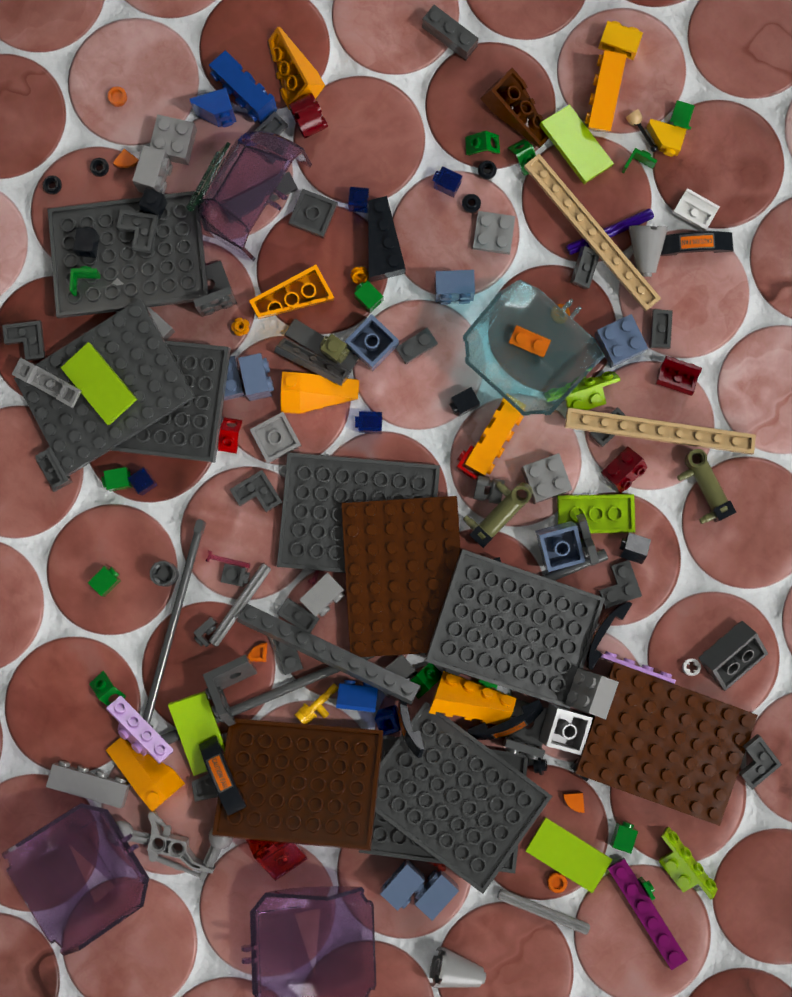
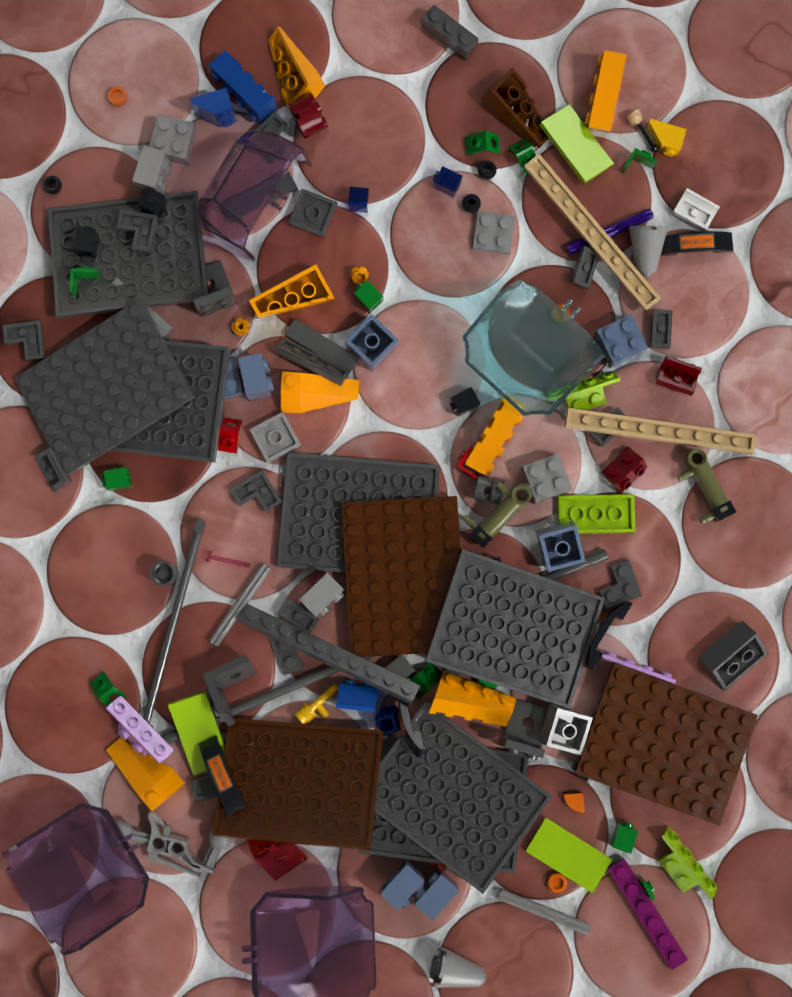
(46, 382): light grey slope -> none
(88, 784): light grey brick -> none
(95, 163): black plate -> none
(99, 383): lime tile -> none
(104, 581): green brick -> none
(125, 160): orange tile -> none
(142, 481): clear blue brick -> none
(207, 177): clear green windscreen -> none
(207, 627): dark grey bracket -> none
(235, 575): dark grey bracket -> none
(259, 653): orange tile -> none
(334, 348): olive brick -> none
(369, 422): clear blue brick -> none
(383, 243): black wedge -> none
(416, 345): dark grey plate -> none
(454, 286): sand blue brick -> none
(529, 341): orange plate -> none
(531, 712): black slope -> none
(540, 766): black plate -> none
(587, 543): dark grey plate -> none
(591, 693): light grey brick -> none
(620, 39): yellow brick -> none
(634, 548): brick -> none
(682, 115): green bracket -> none
(687, 671): white bush -> none
(763, 762): dark grey plate -> none

